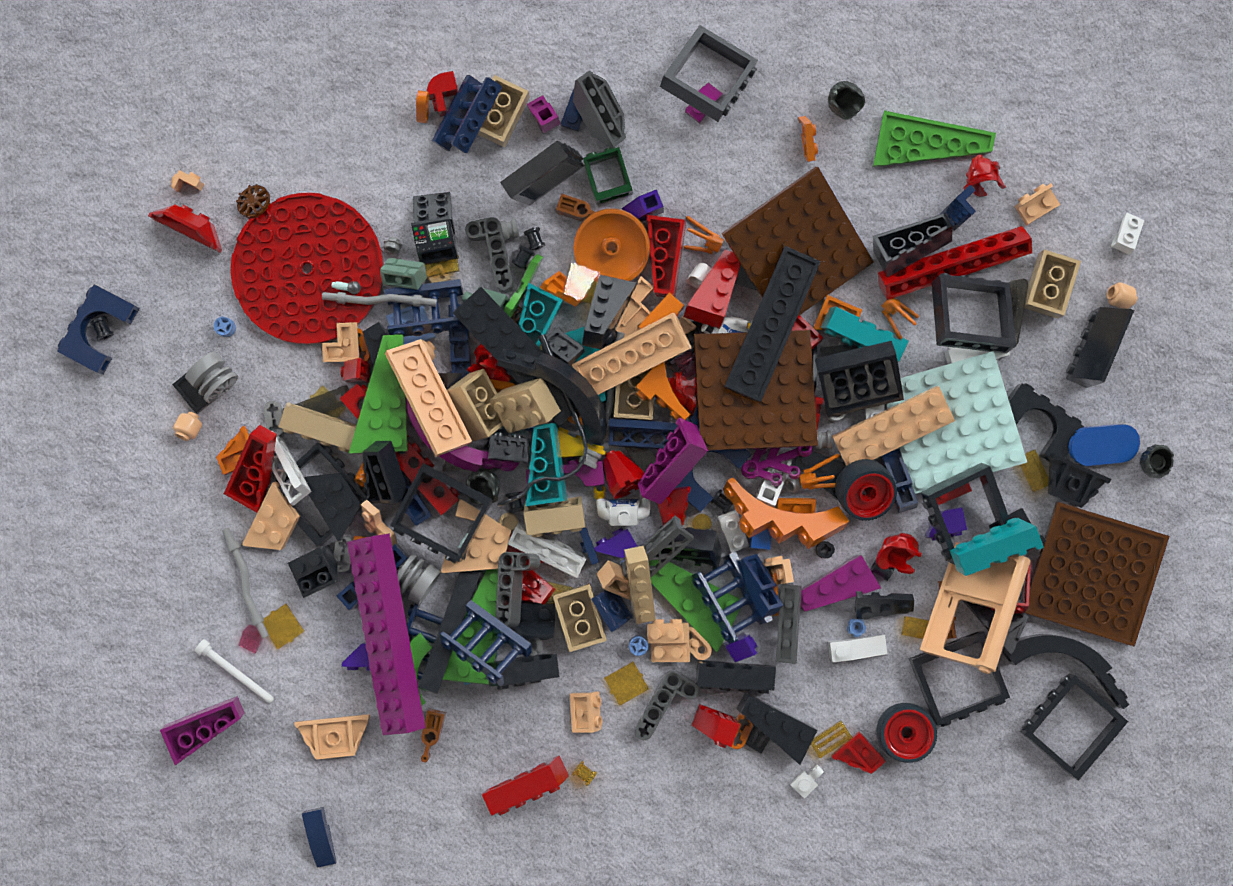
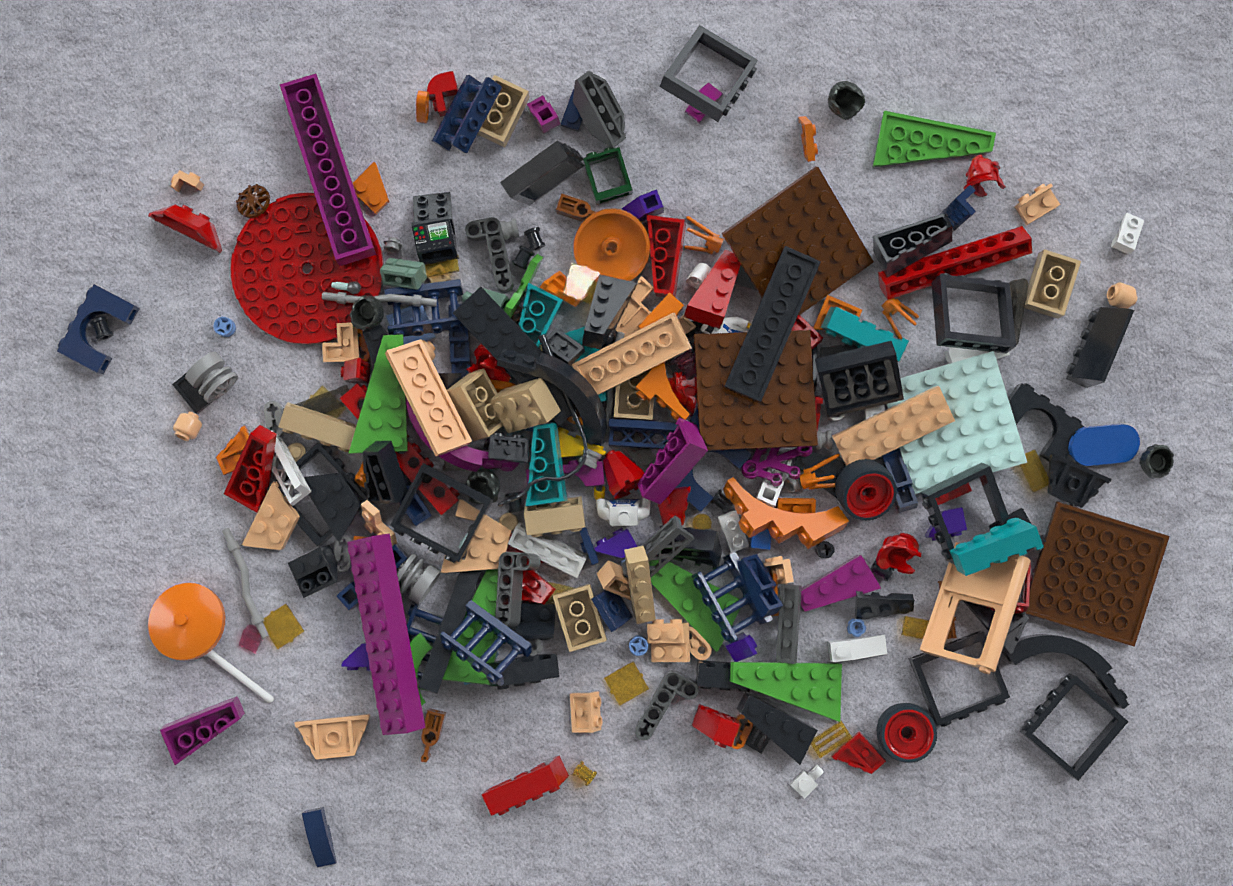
(186, 621): none -> orange dish
(297, 450): none -> tan plate
(327, 170): none -> magenta brick
(366, 313): none -> pearl dark grey hair
(371, 189): none -> orange wing
(800, 684): none -> bright green wing

